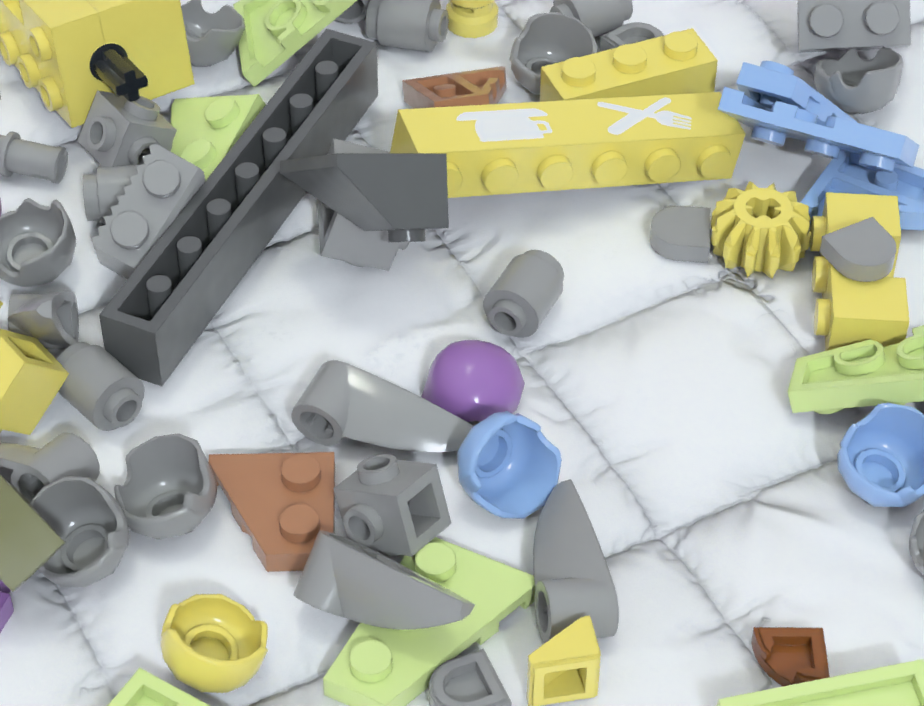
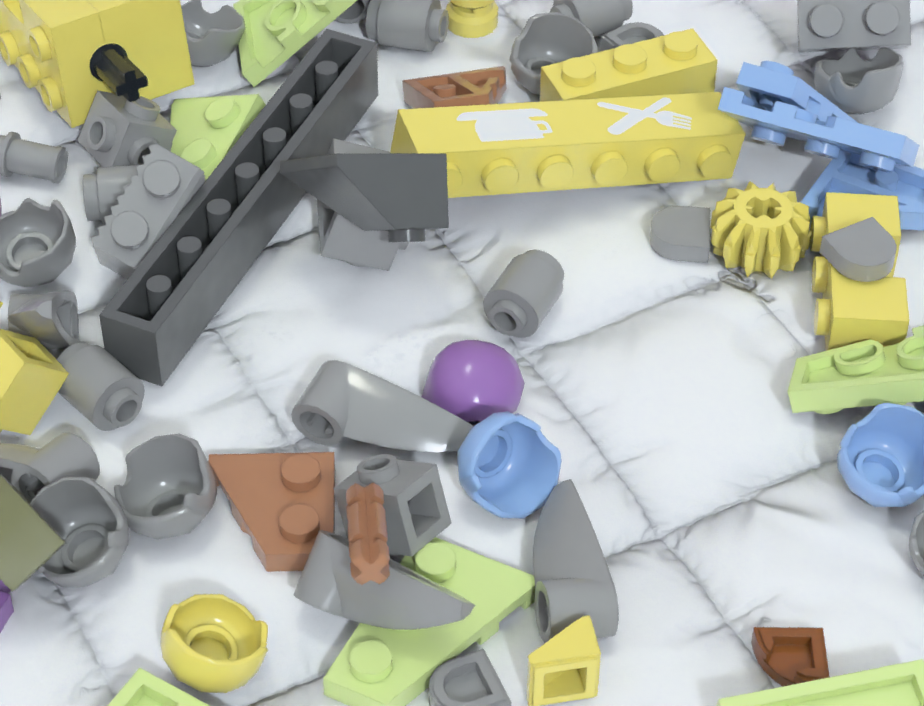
(367, 534): none -> nougat axle

